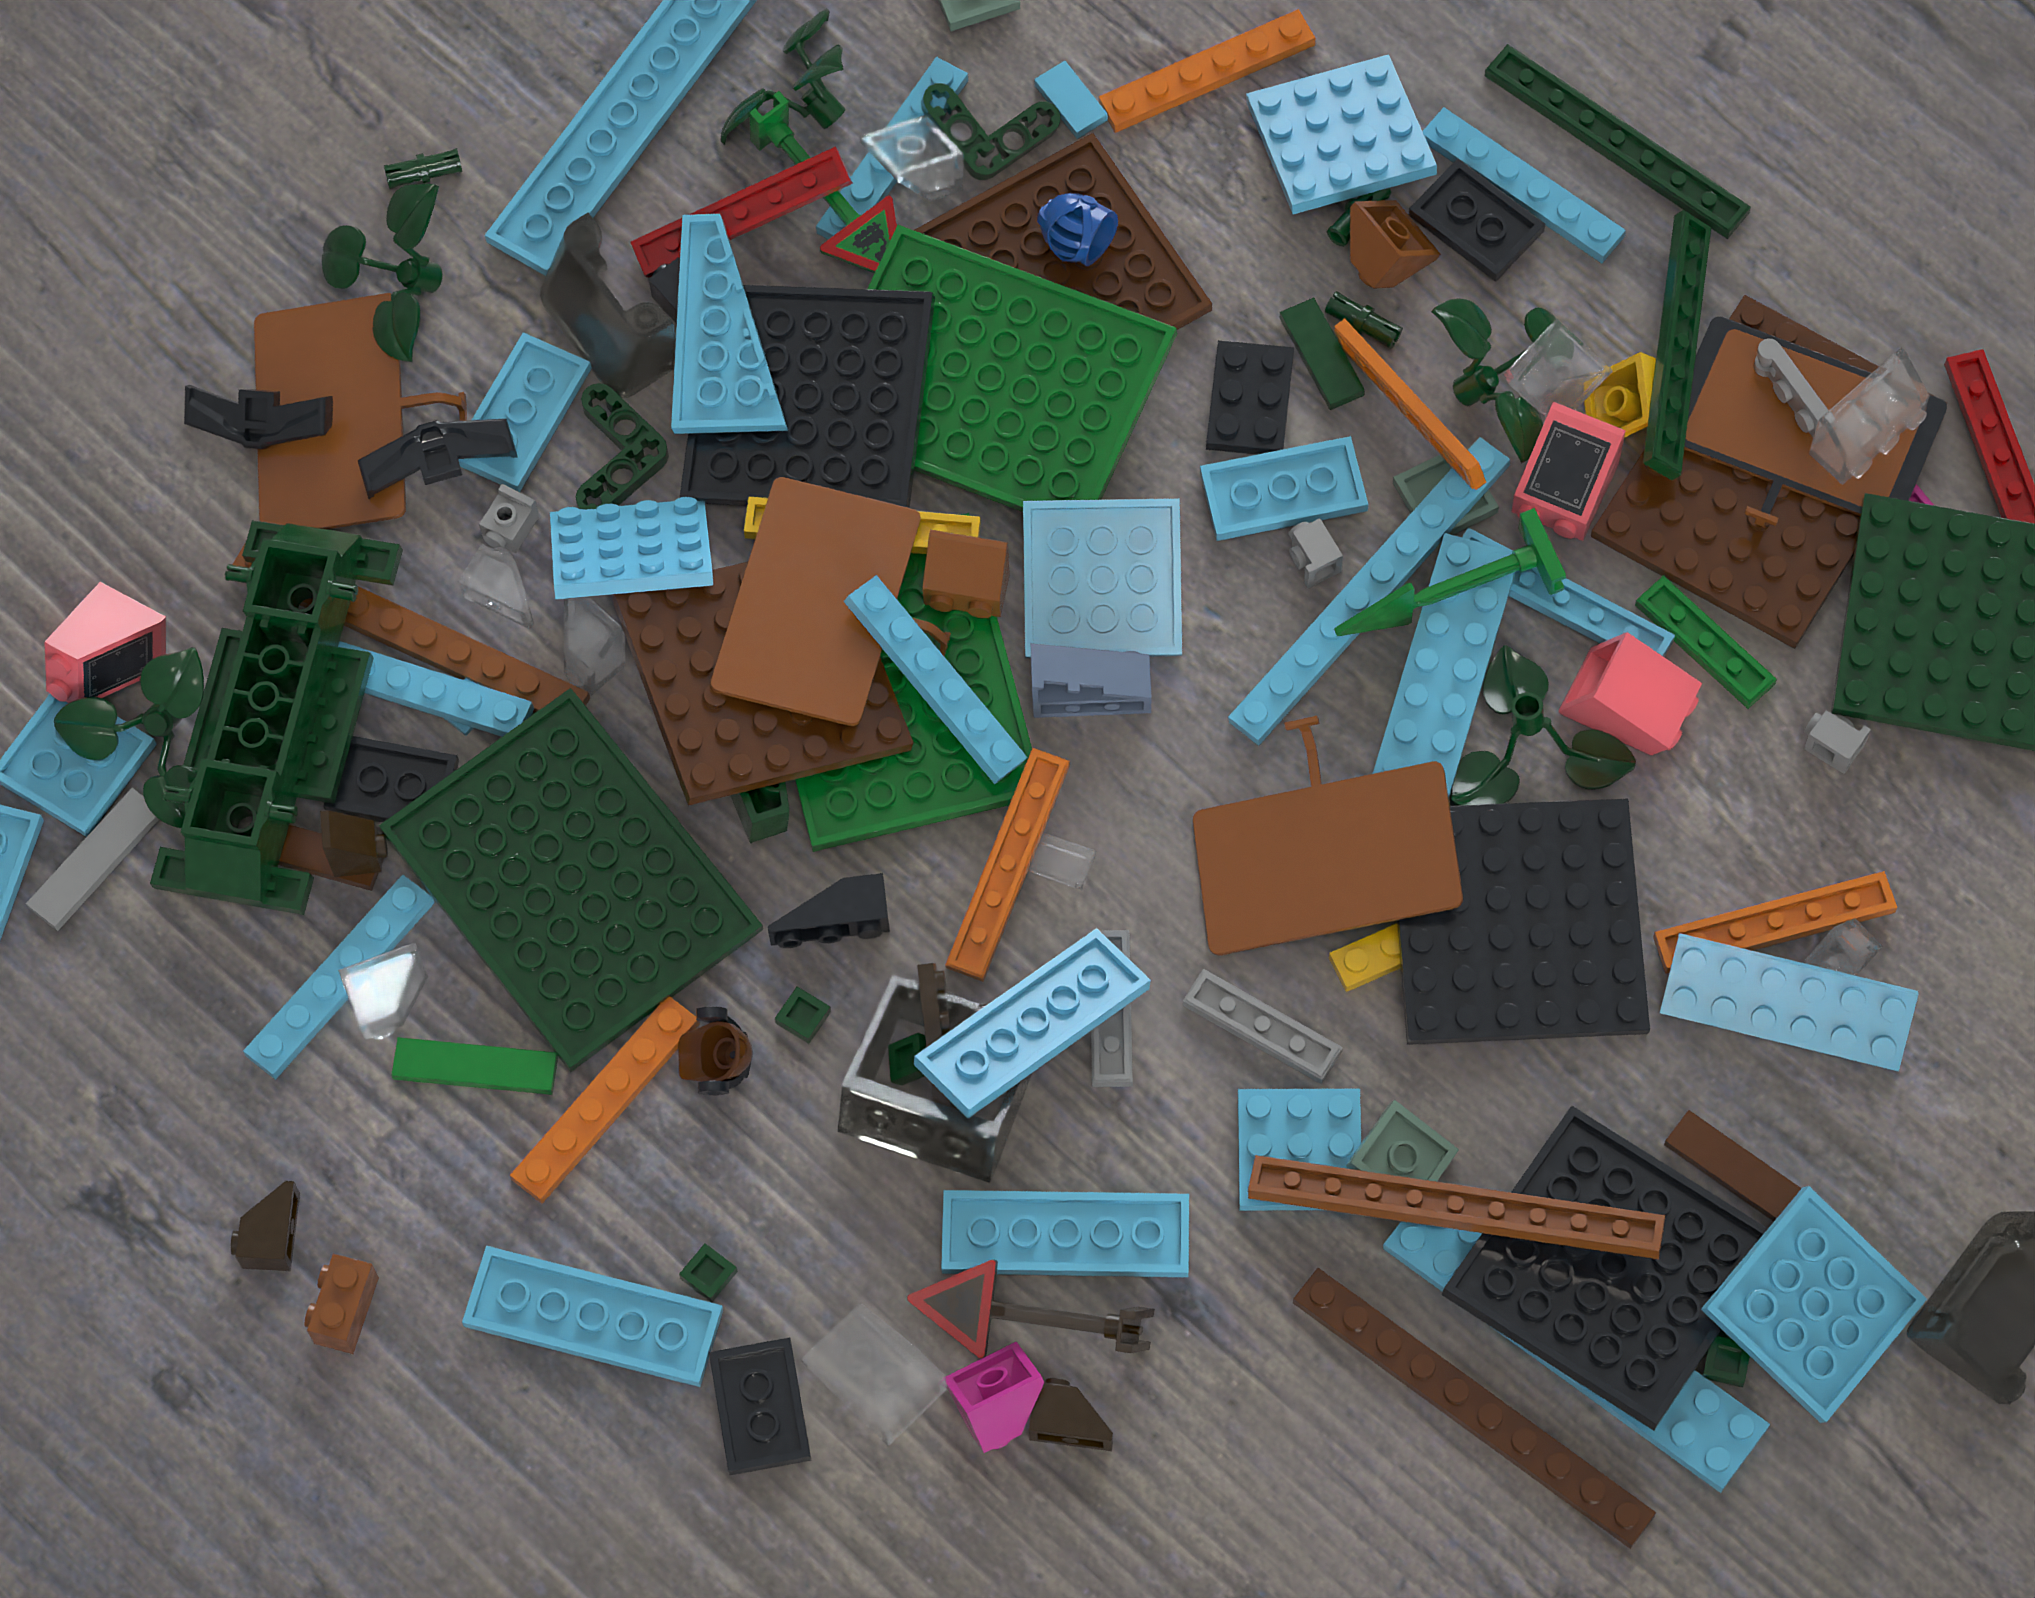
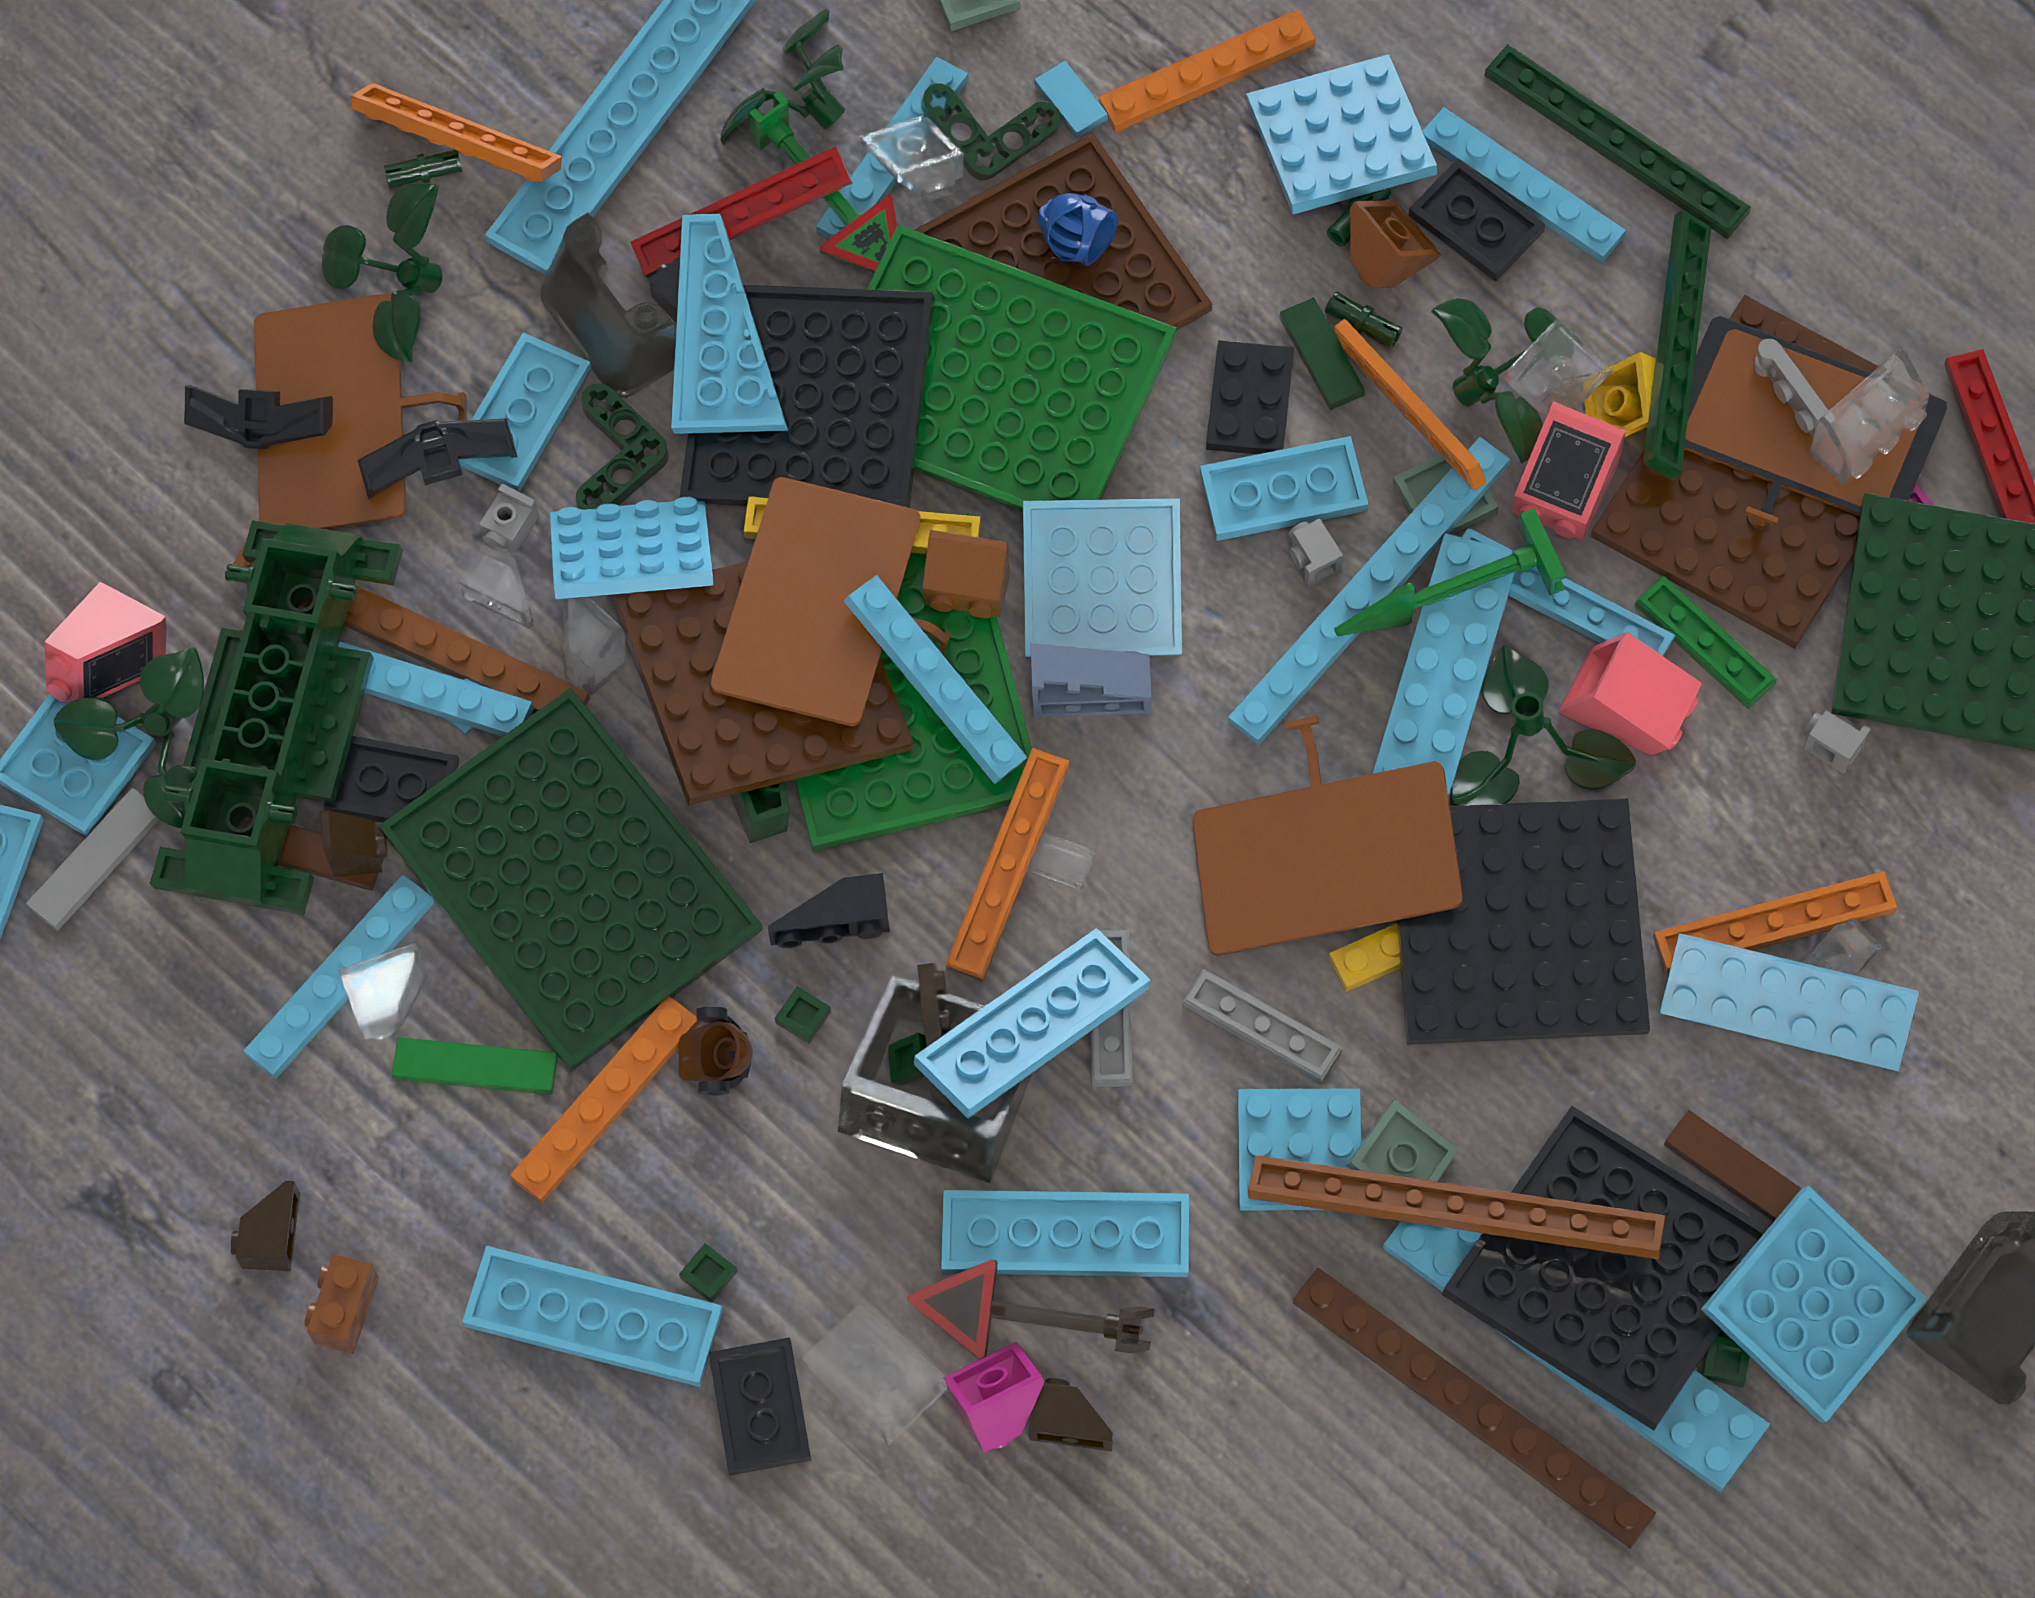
(456, 132): none -> orange plate

